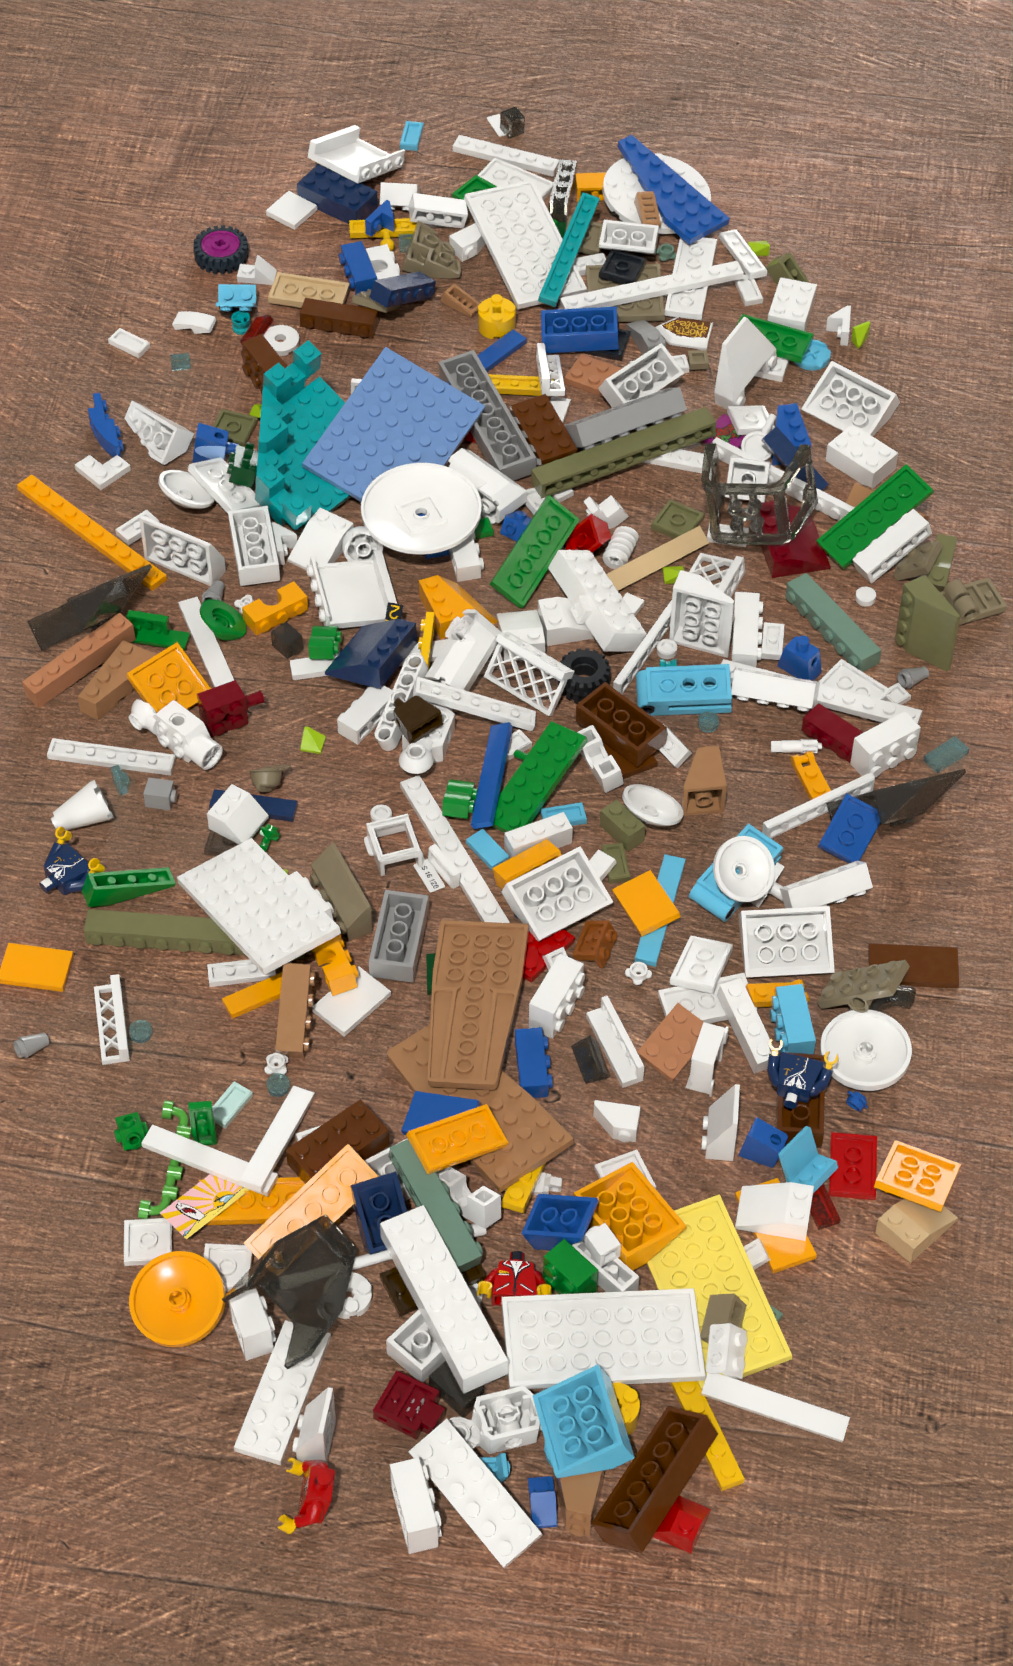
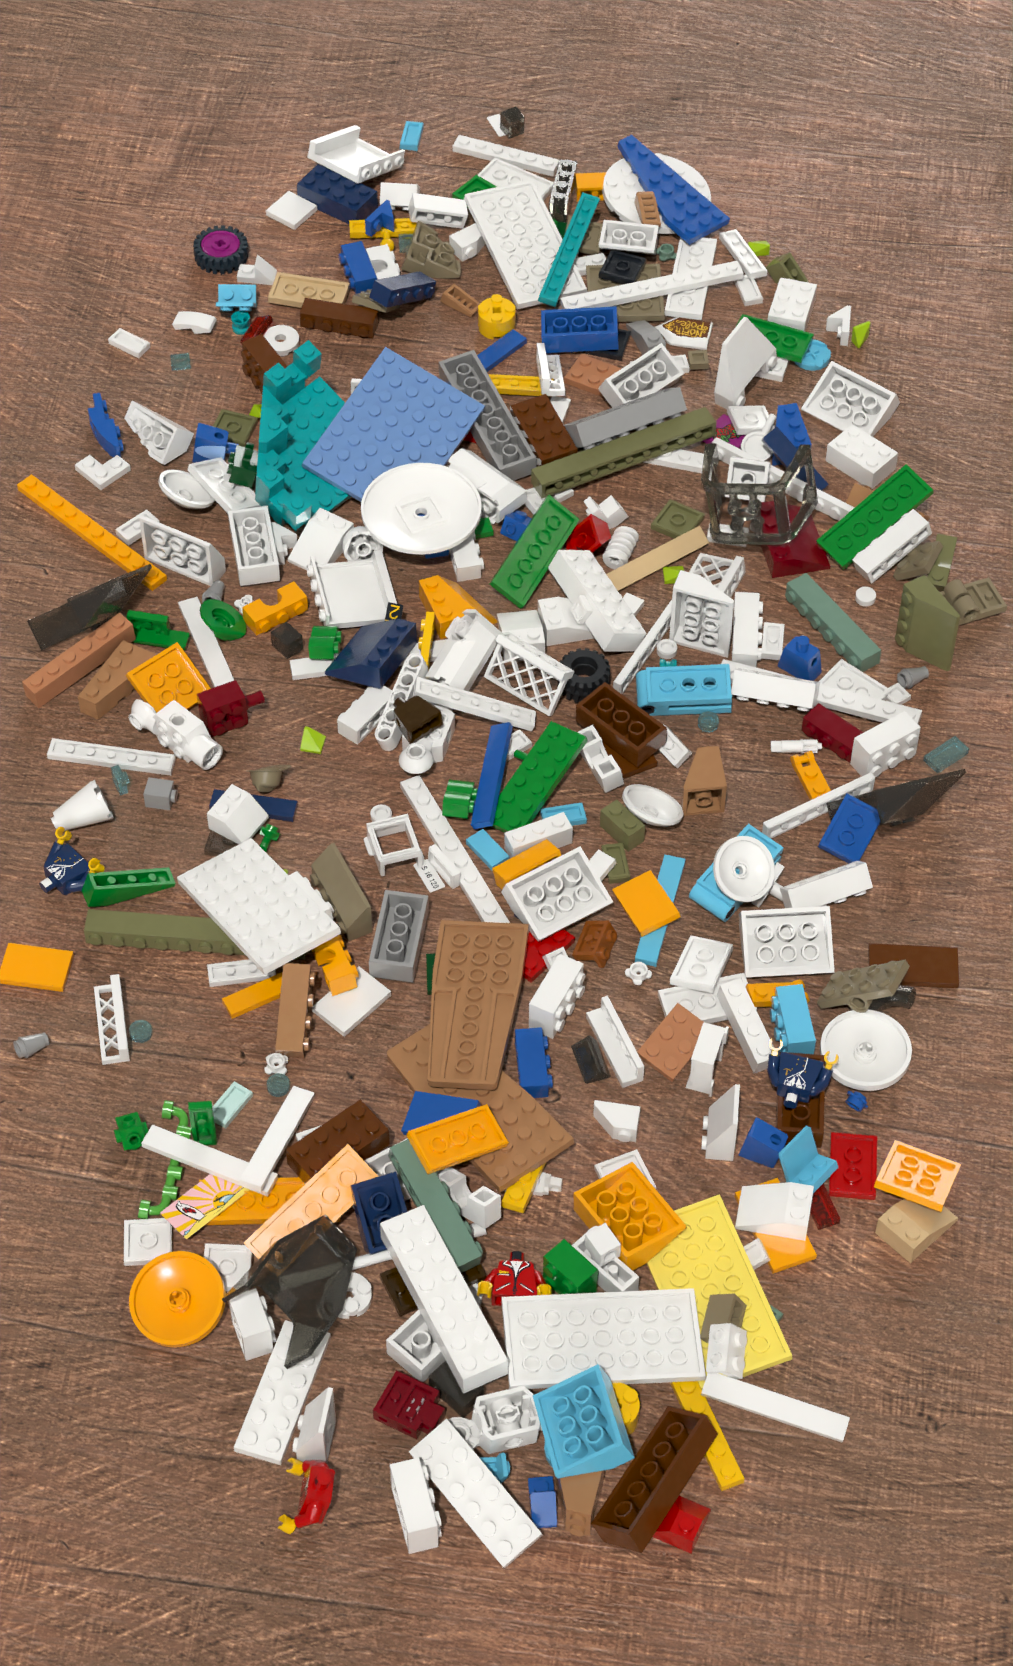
(558, 1219): blue slope -> none

